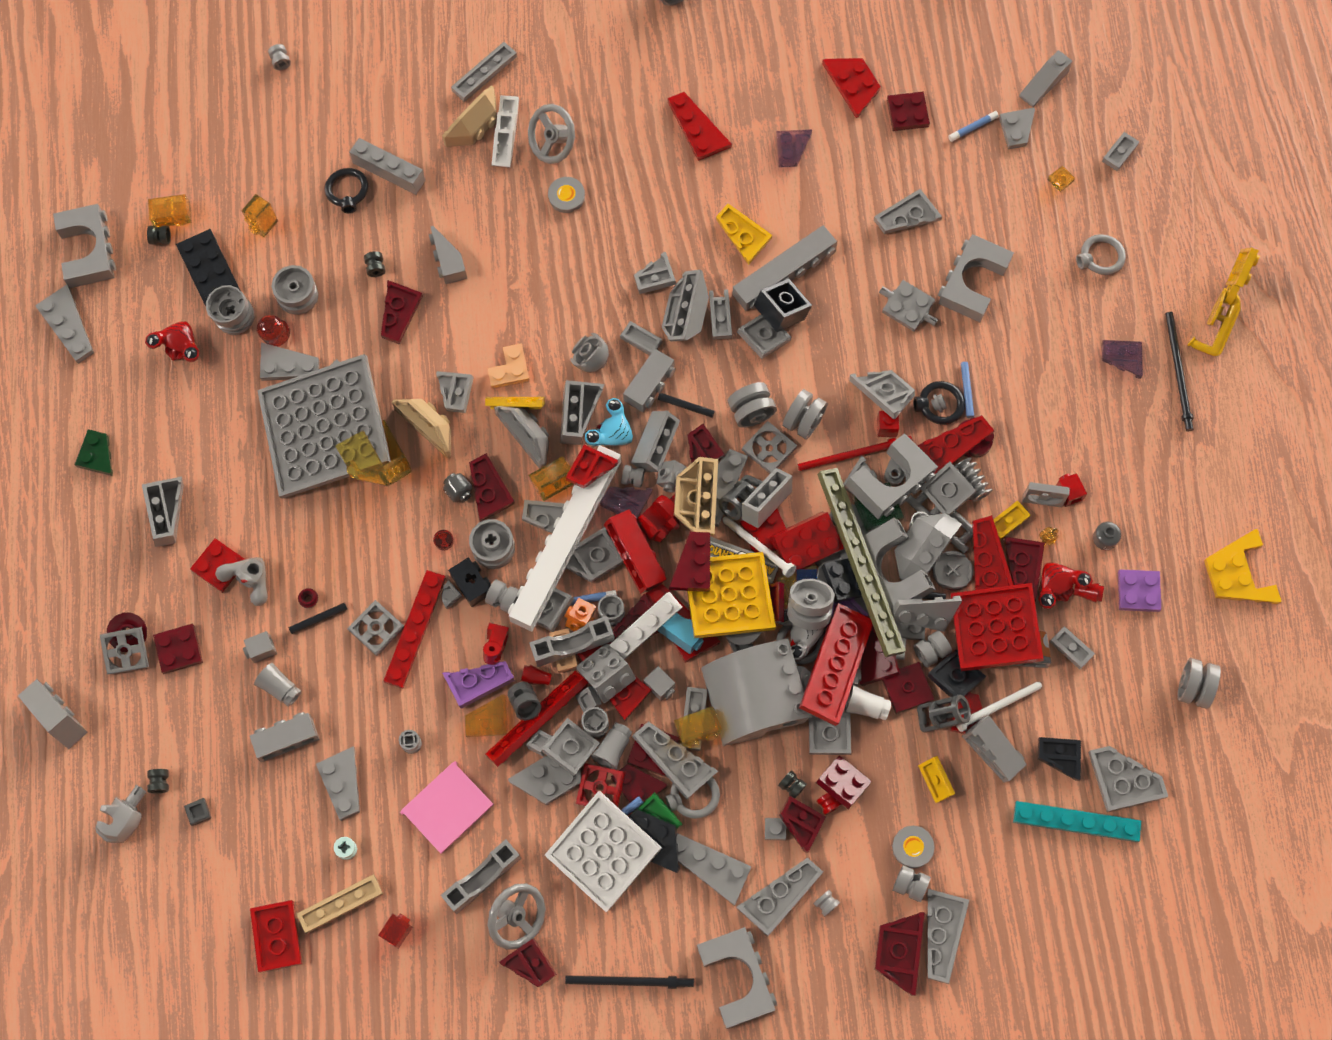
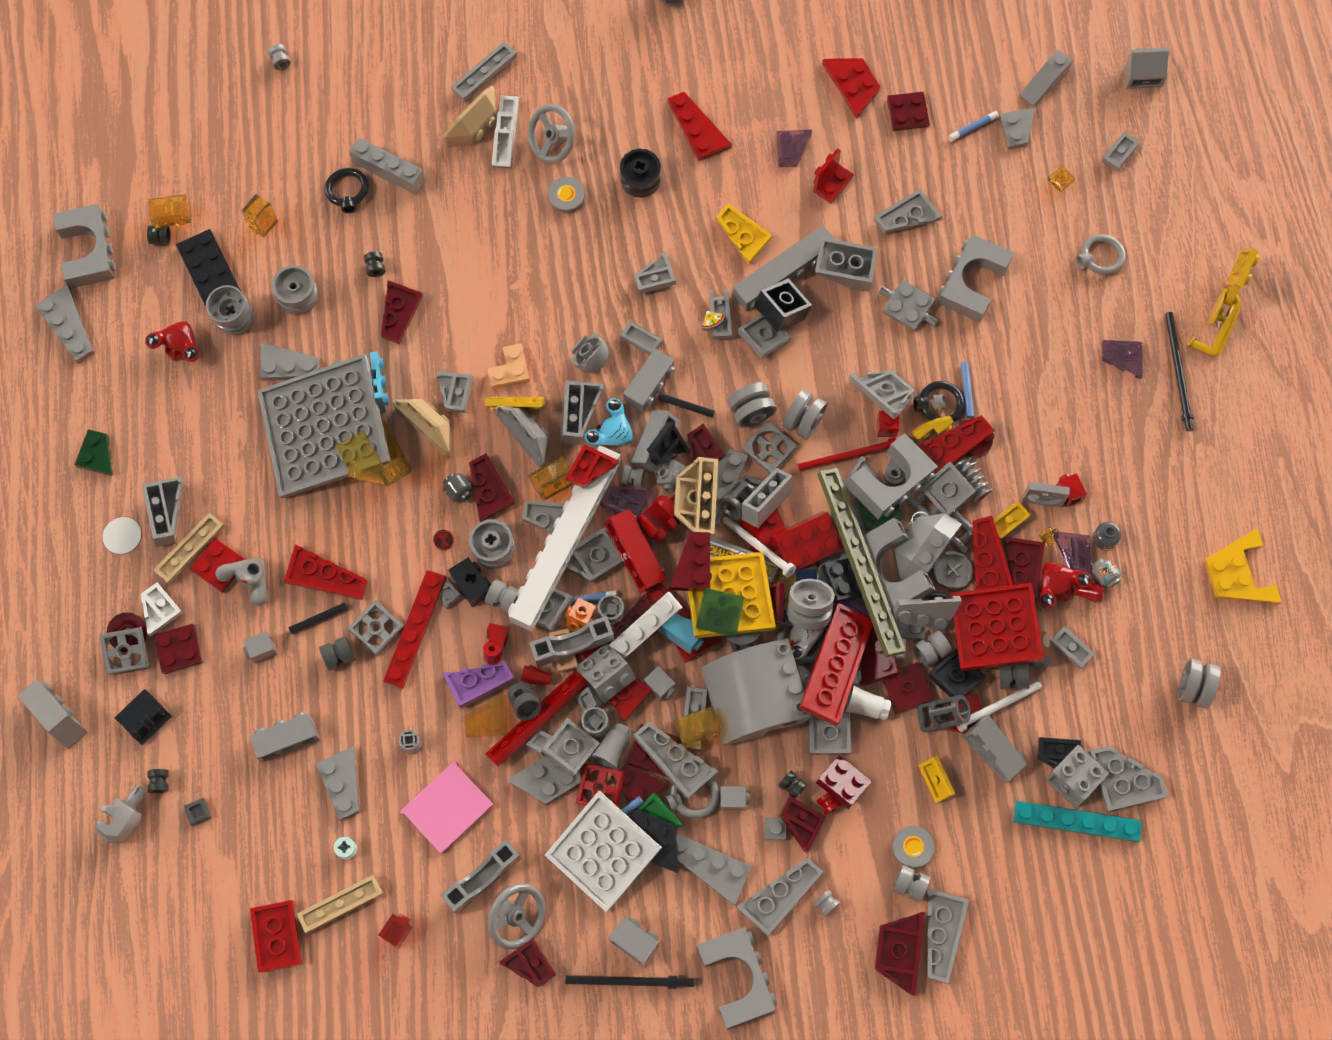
(121, 535): none -> white sticker
(143, 717): none -> black hinge
(158, 609): none -> white wing
(189, 548): none -> tan plate
(271, 330): clear red helmet -> none
(277, 685): light grey plant -> none
(308, 592): dark red plate -> none
(322, 575): none -> red wing
(336, 653): none -> dark grey wheel
(379, 381): none -> medium azure wing
(450, 258): light grey slope -> none
(634, 941): none -> light grey brick
(640, 173): none -> black wheel
(667, 444): none -> black wing
(686, 307): light grey wedge -> none
(712, 320): none -> tile
(720, 612): none -> clear green slope
(734, 798): none -> light grey brick
(831, 177): none -> red bracket
(846, 263): none -> light grey slope
(939, 424): none -> yellow slope
(1014, 676): none -> dark grey wheel
(1075, 550): none -> wing
(1077, 776): none -> light grey bracket
(1106, 573): none -> light grey head
(1139, 590): medium lavender plate -> none
(1146, 68): none -> light grey slope

